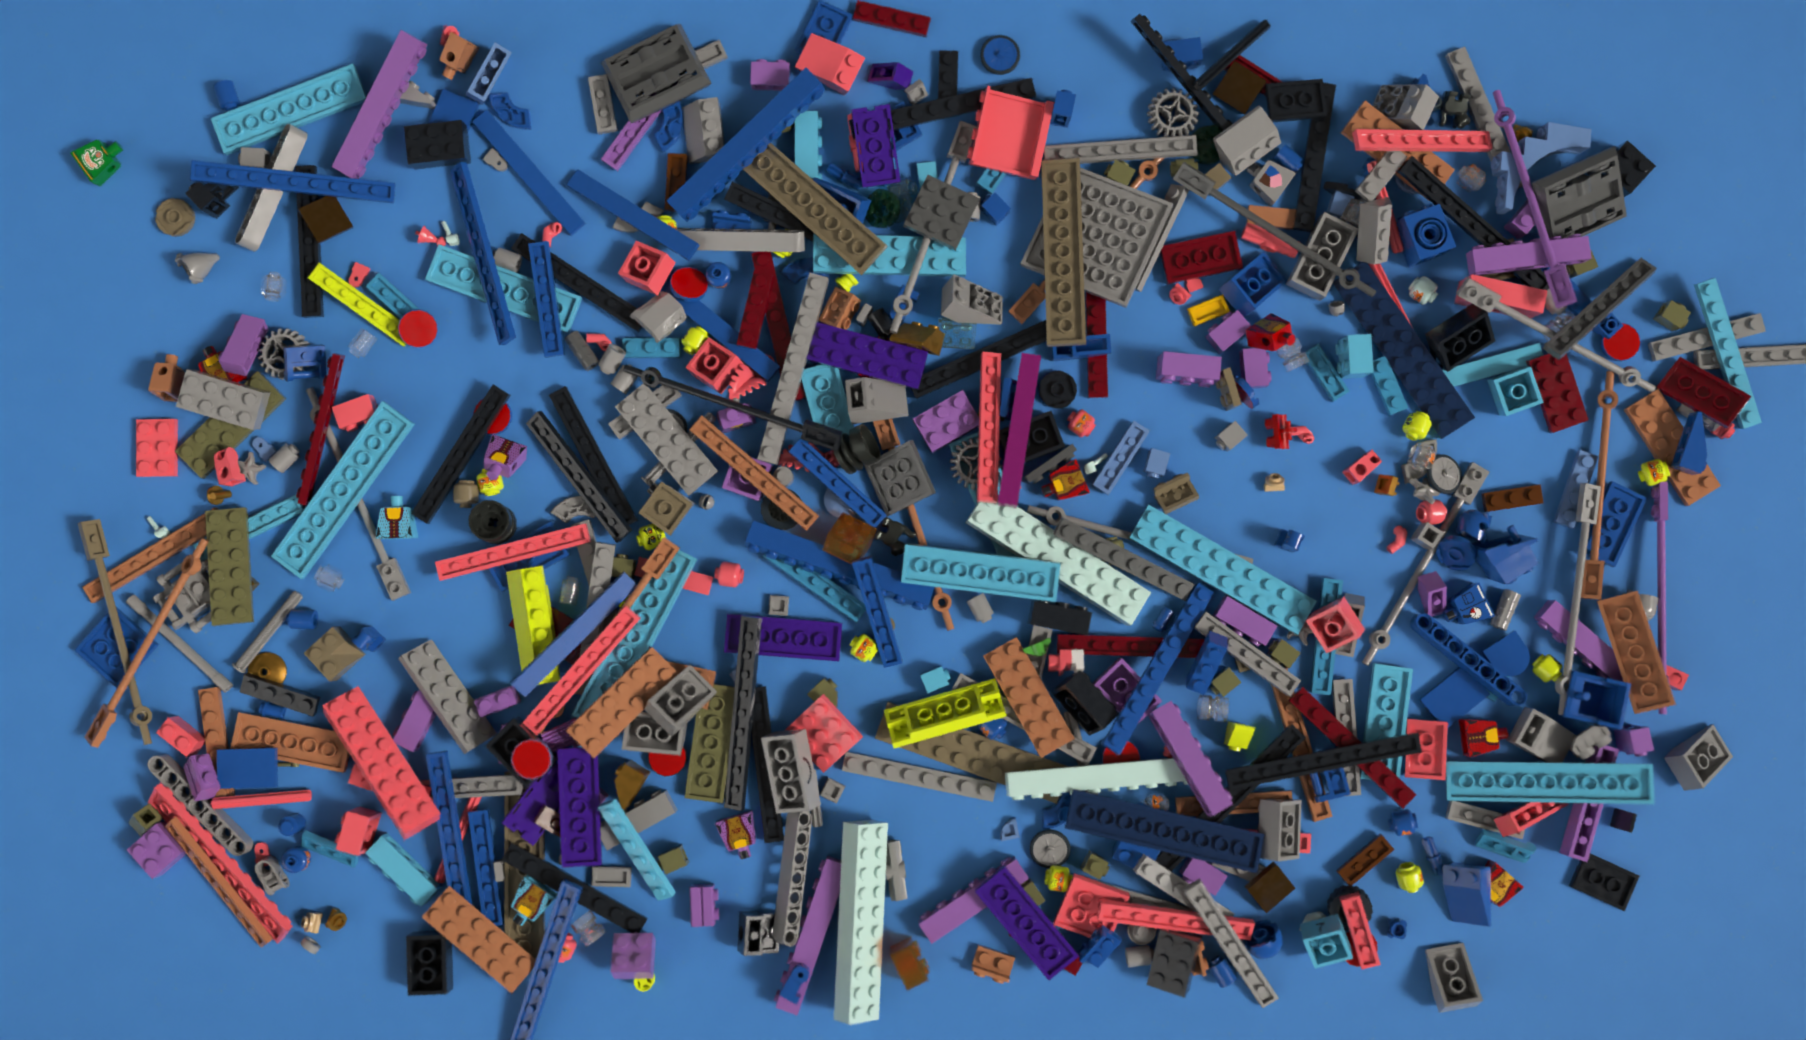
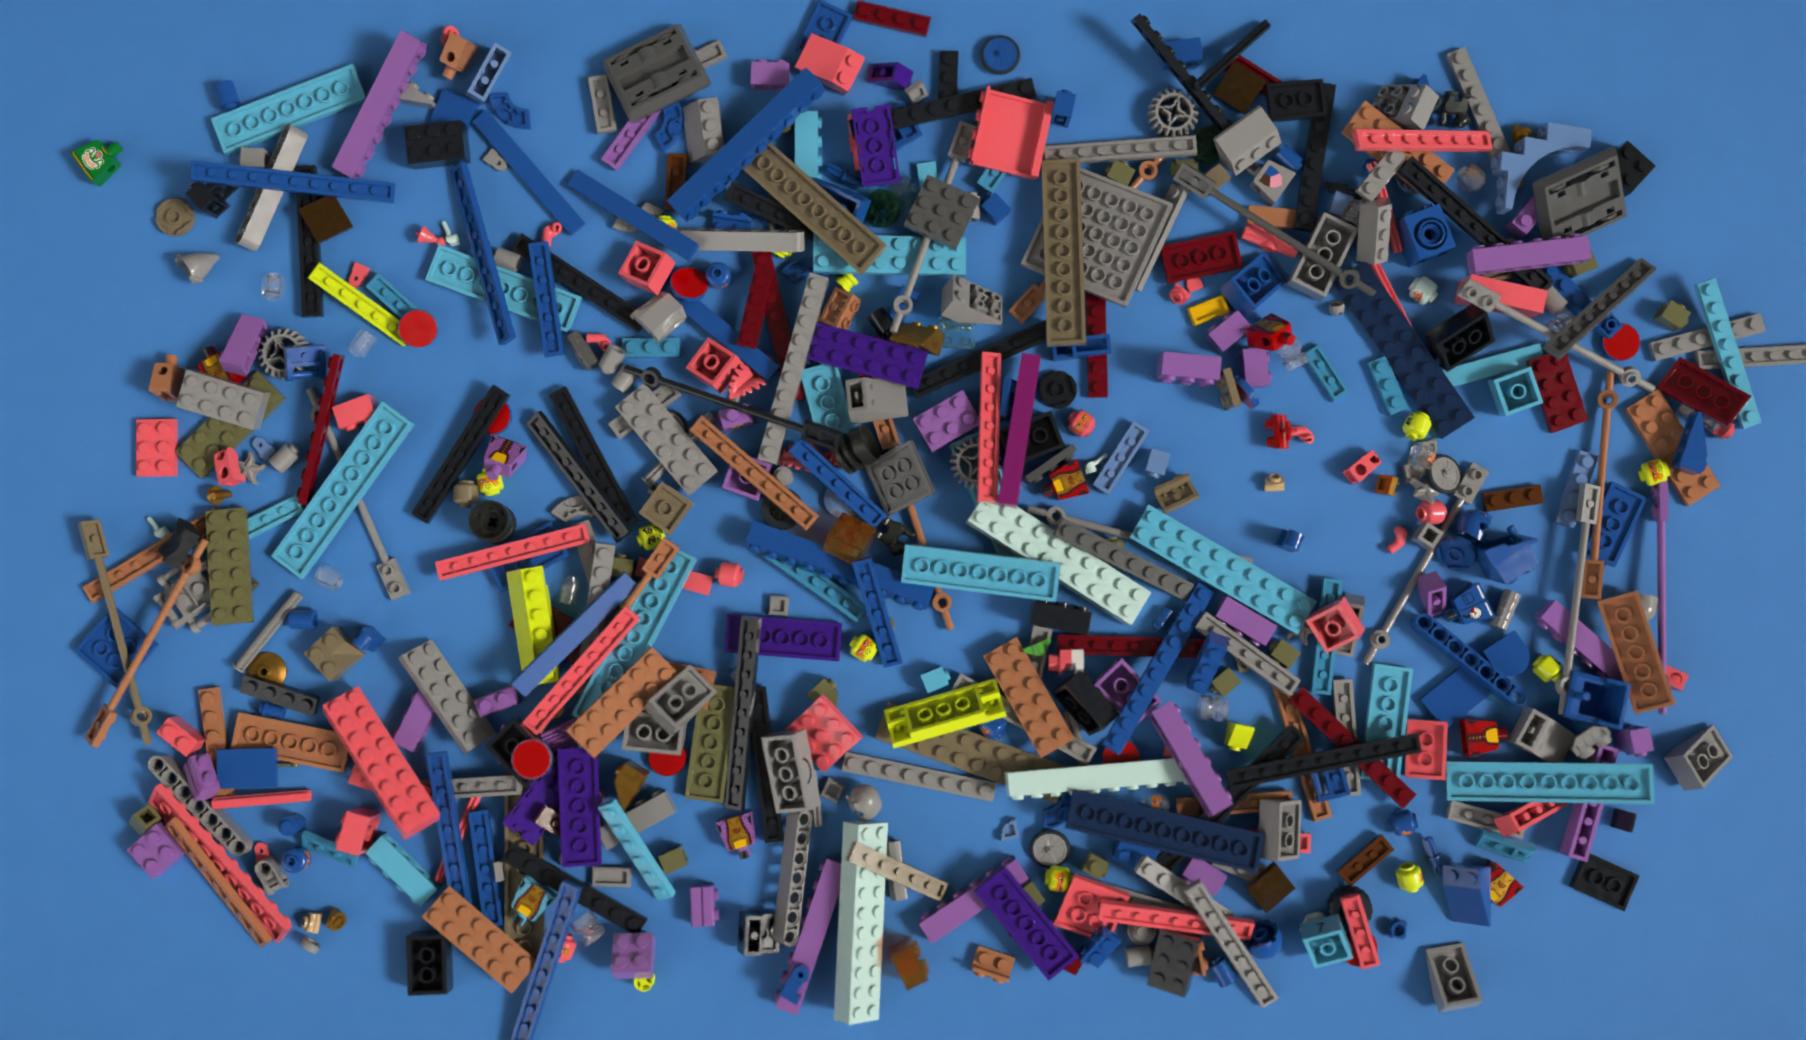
(178, 546): none -> black brick
(216, 677): light grey piece -> none
(396, 521): medium azure torso -> none
(694, 339): neon yellow head -> none
(710, 503): light grey hinge -> none
(863, 314): light grey tile -> none
(865, 799): none -> light grey helmet
(896, 871): none -> plate
(980, 608): light grey brick -> none
(1230, 436): light grey brick -> none
(1355, 356): medium azure brick -> none
(1556, 276): medium lavender bar -> none

